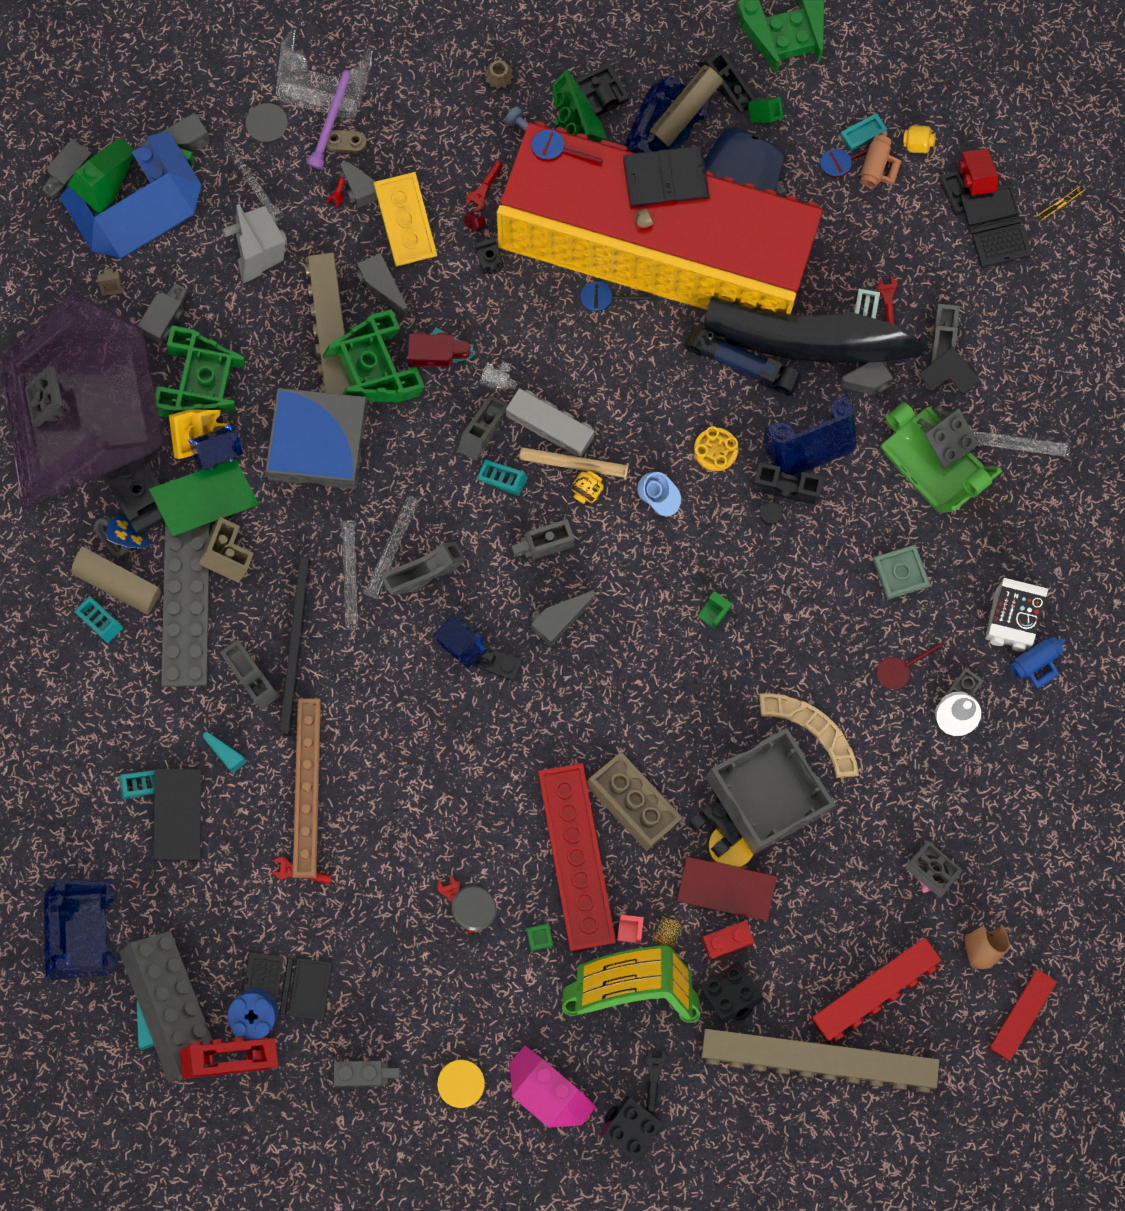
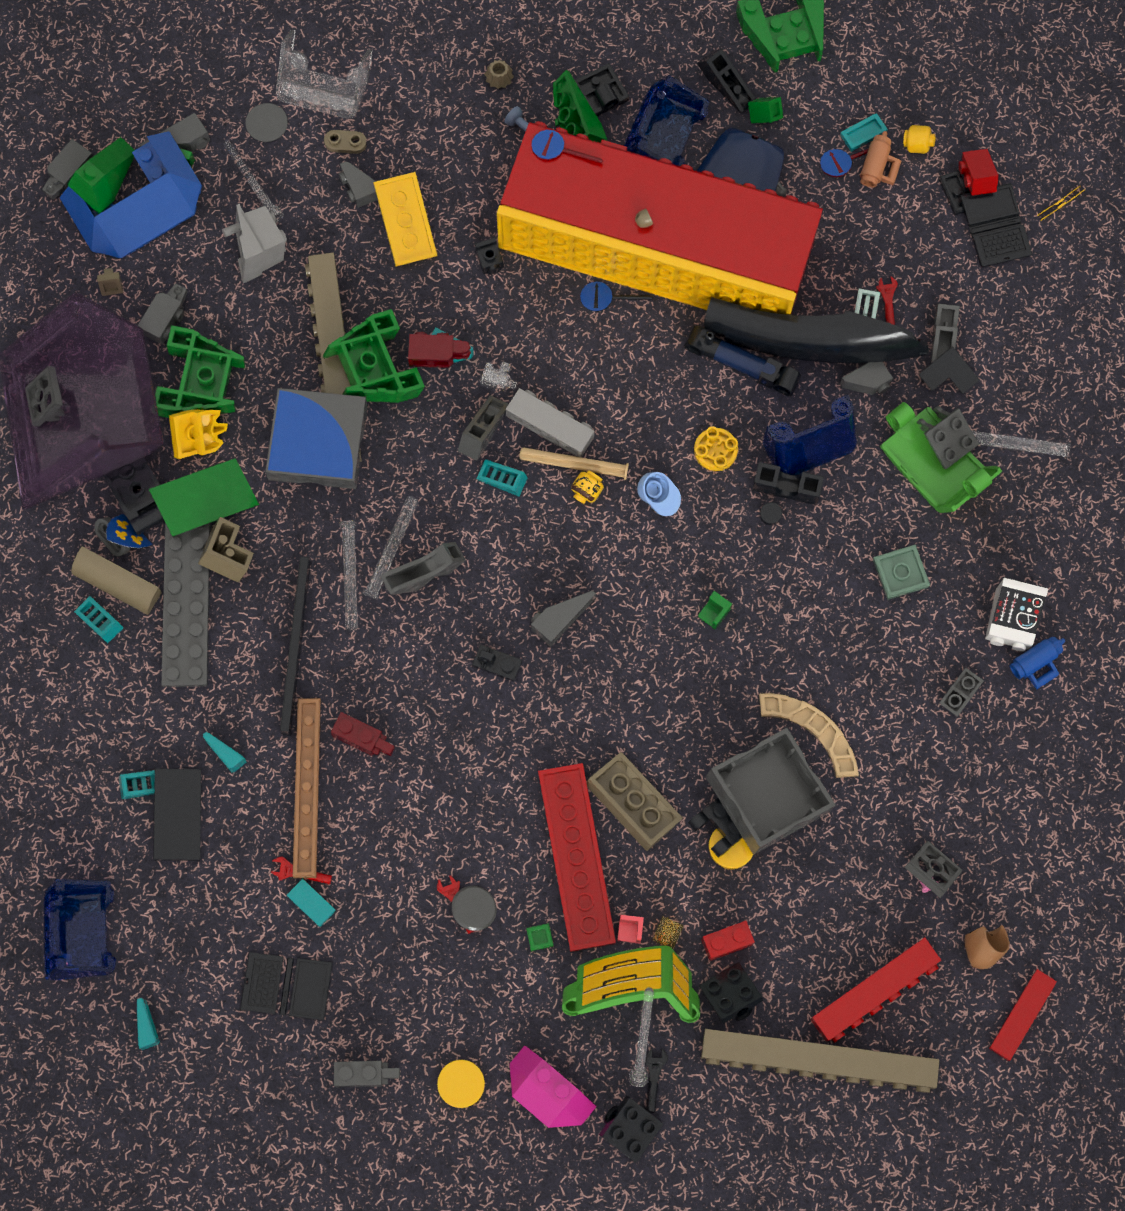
(165, 999): dark grey brick -> none
(193, 1057): red brick -> none
(216, 447): clear blue brick -> none
(249, 674): dark grey slope -> none
(262, 1004): blue brick -> none
(311, 903): none -> teal tile
(316, 158): medium lavender piece -> none
(337, 196): red hand -> none
(361, 736): none -> dark red hinge
(381, 283): dark grey slope -> none
(460, 642): clear blue brick -> none
(473, 222): dark red piece -> none
(479, 194): red piece -> none
(545, 541): dark grey hinge -> none
(639, 1075): none -> clear piece
(666, 176): black piece -> none
(686, 105): dark tan brick -> none
(727, 888): dark red tile -> none
(894, 672): dark red piece -> none
(958, 713): white tile -> none

